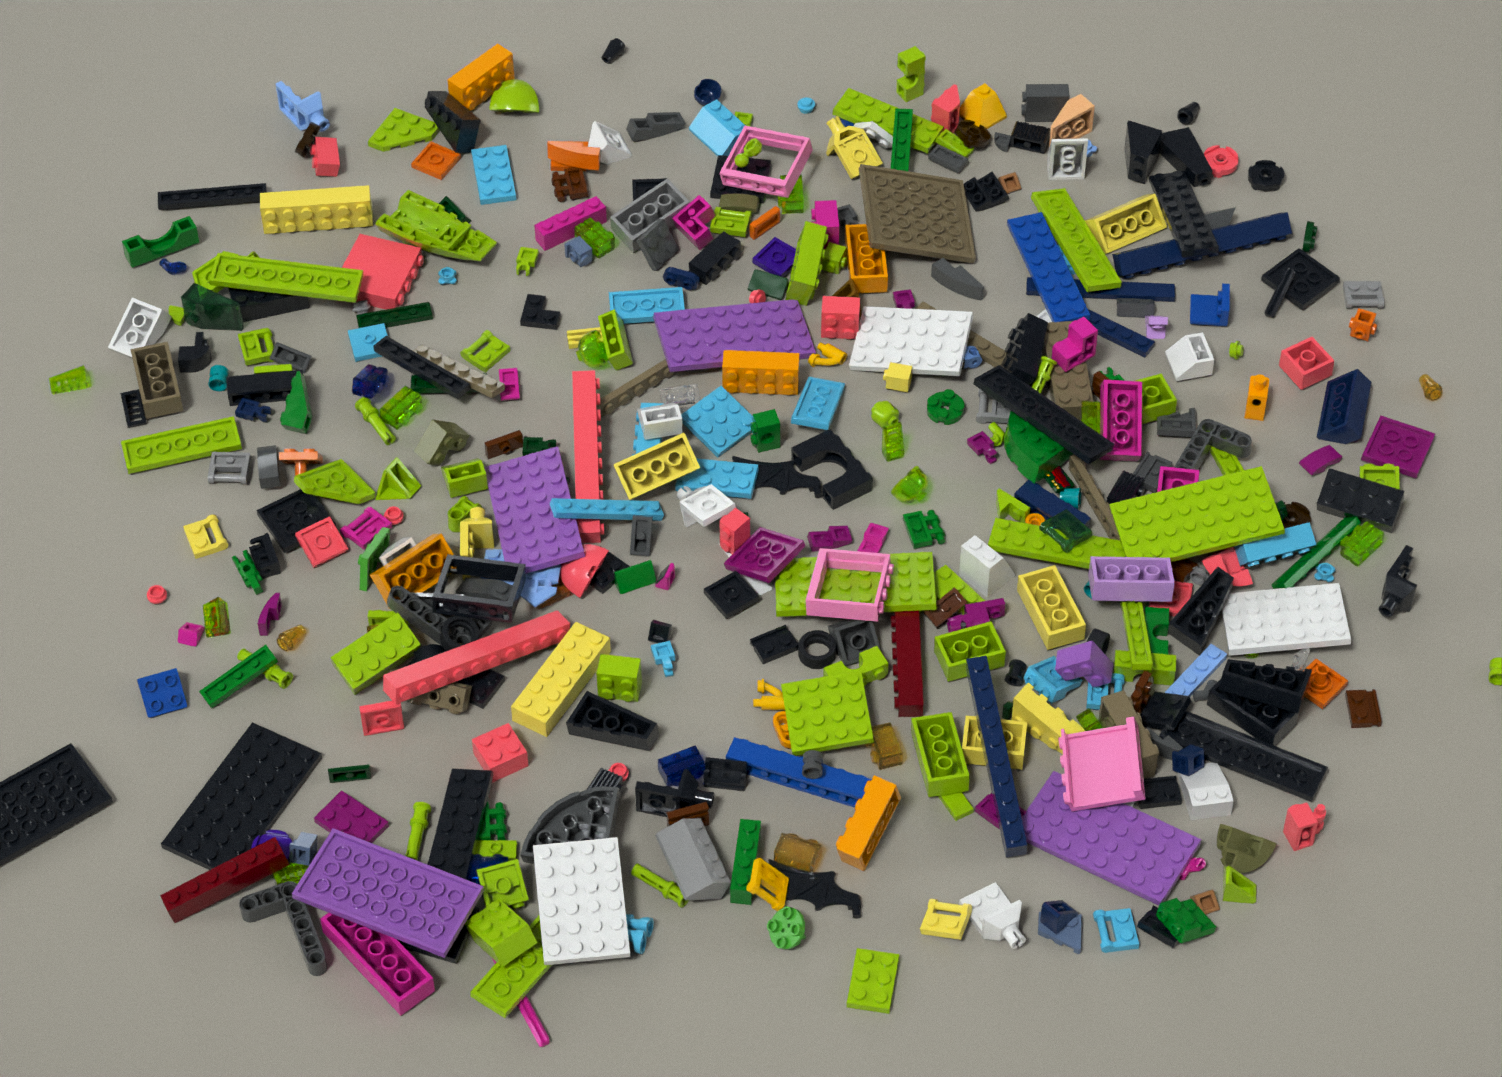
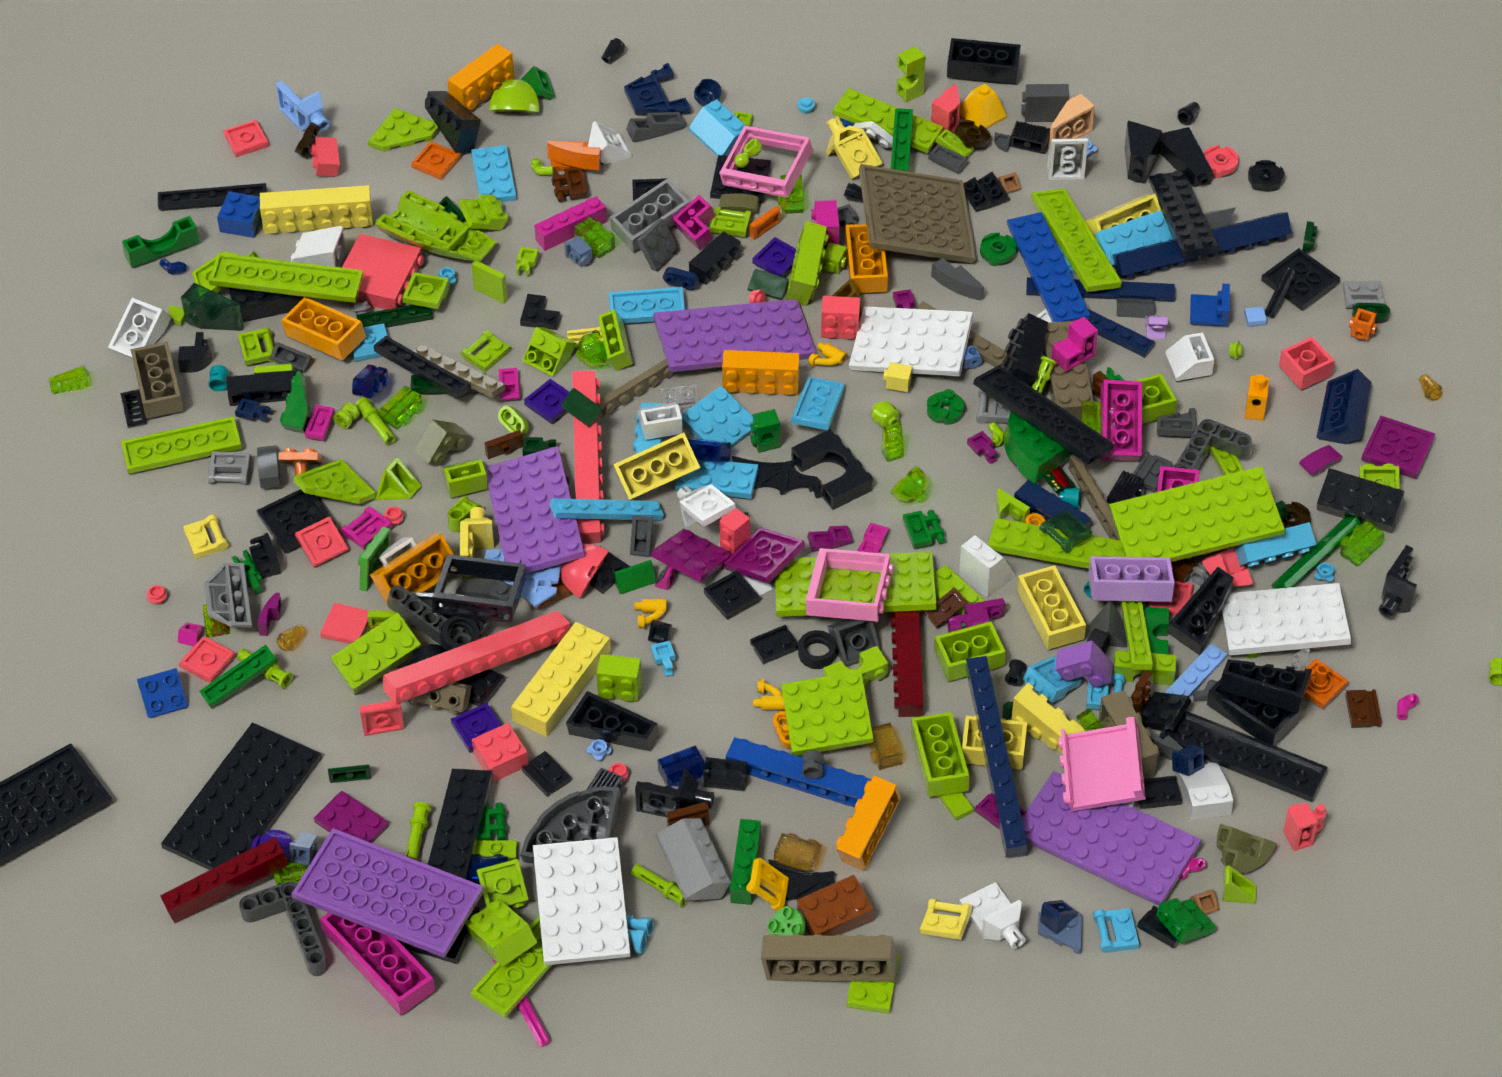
(207, 659): none -> coral tile
(228, 596): none -> light grey wedge
(240, 215): none -> blue brick
(246, 138): none -> coral tile
(319, 422): none -> dark pink plate
(321, 247): none -> white slope
(323, 328): none -> light orange brick
(345, 623): none -> coral tile
(346, 415): none -> lime wheel
(426, 290): none -> lime plate
(474, 723): none -> dark purple plate
(484, 212): none -> lime plate
(489, 281): none -> lime tile
(513, 423): none -> lime plate
(539, 82): none -> green panel
(540, 169): none -> lime arm
(546, 773): none -> black plate
(547, 400): none -> dark purple plate
(548, 351): none -> lime slope
(582, 408): none -> dark green slope
(598, 745): none -> light blue plate
(647, 96): none -> dark blue wing
(654, 606): none -> yellow plant
(691, 555): none -> magenta plate
(710, 449): none -> clear blue brick
(829, 958): none -> dark tan brick
(835, 908): none -> dark orange brick
(853, 192): none -> black cone
(983, 61): none -> black brick
(994, 256): none -> green plate
(1110, 622): none -> dark grey slope
(1134, 234): none -> medium azure plate
(1255, 316): none -> light blue tile
(1382, 310): none -> dark green plate
(1405, 704): none -> dark pink arm

